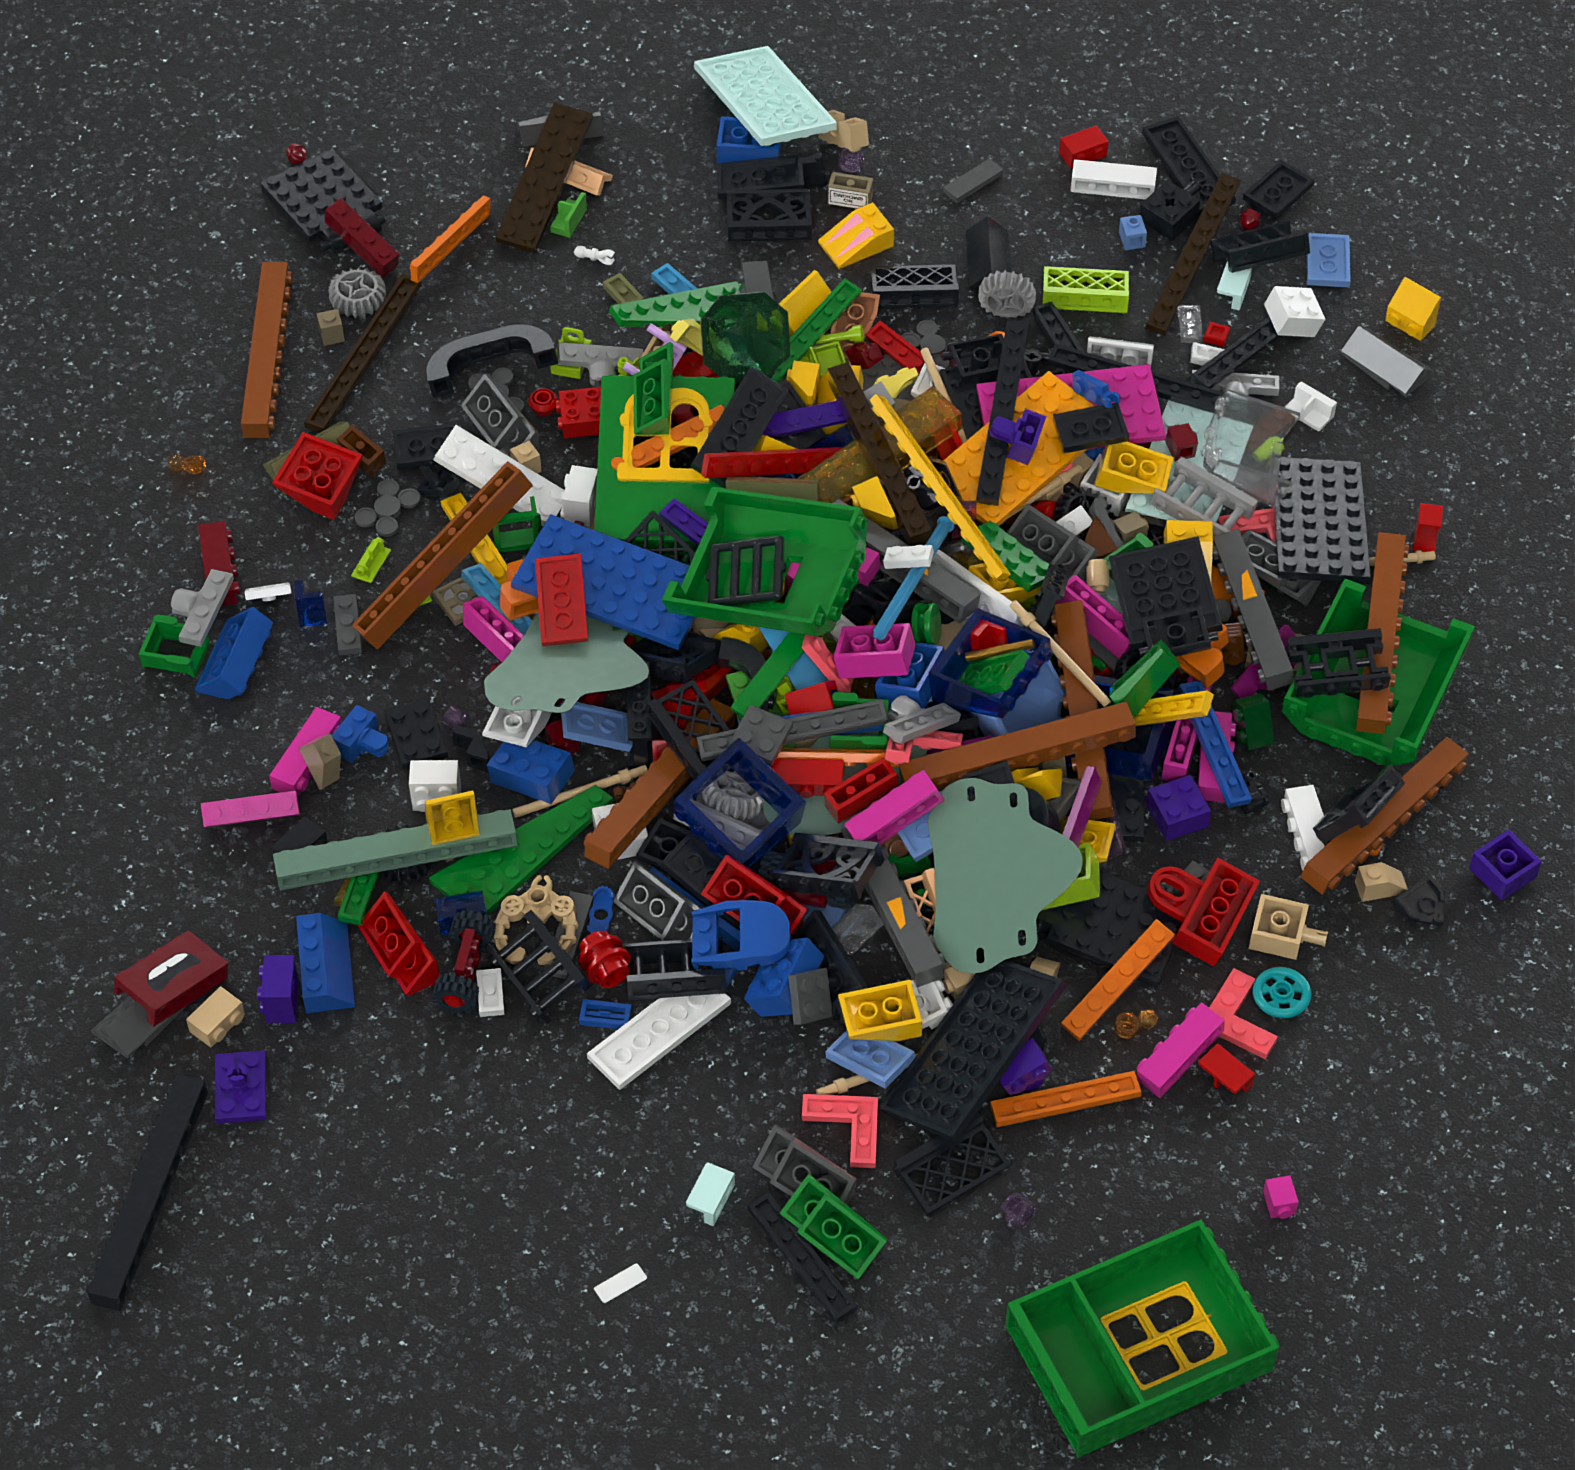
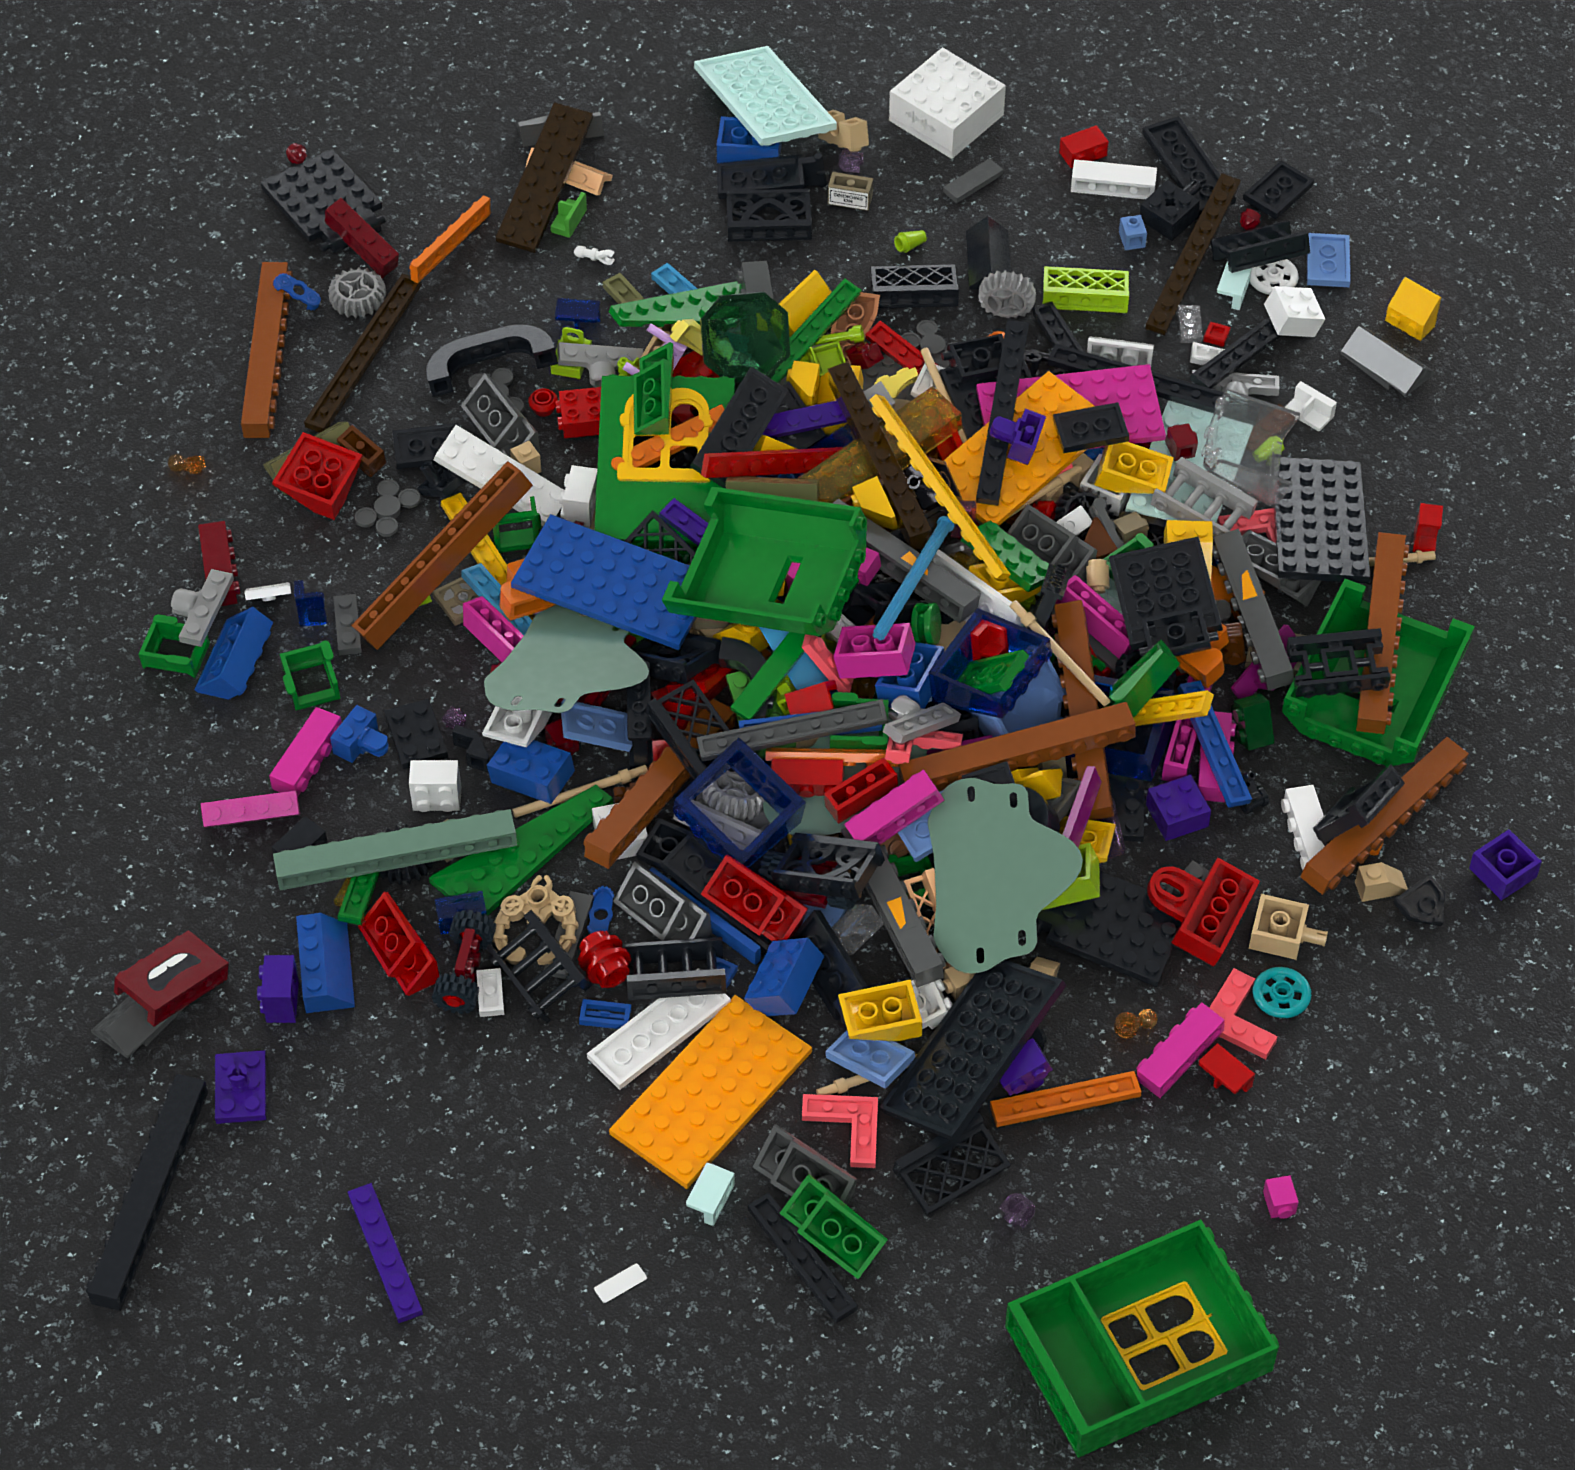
(215, 1017): tan brick -> none
(287, 282): none -> blue piece
(306, 658): none -> green piece
(322, 760): dark tan slope -> none
(330, 327): dark tan brick -> none
(371, 561): lime hinge -> none
(385, 1253): none -> dark purple plate
(452, 817): yellow slope -> none
(561, 600): red plate -> none
(577, 311): none -> clear blue panel
(710, 1091): none -> light orange plate
(736, 547): black bar -> none
(762, 935): blue slope -> none
(763, 733): dark grey plate -> none
(810, 996): dark grey plate -> none
(858, 236): yellow slope -> none
(908, 556): white plate -> none
(909, 240): none -> lime cone
(947, 103): none -> white piece
(998, 650): pearl gold bar -> none
(1094, 389): blue plate -> none
(1117, 980): orange plate -> none
(1275, 278): none -> white plate

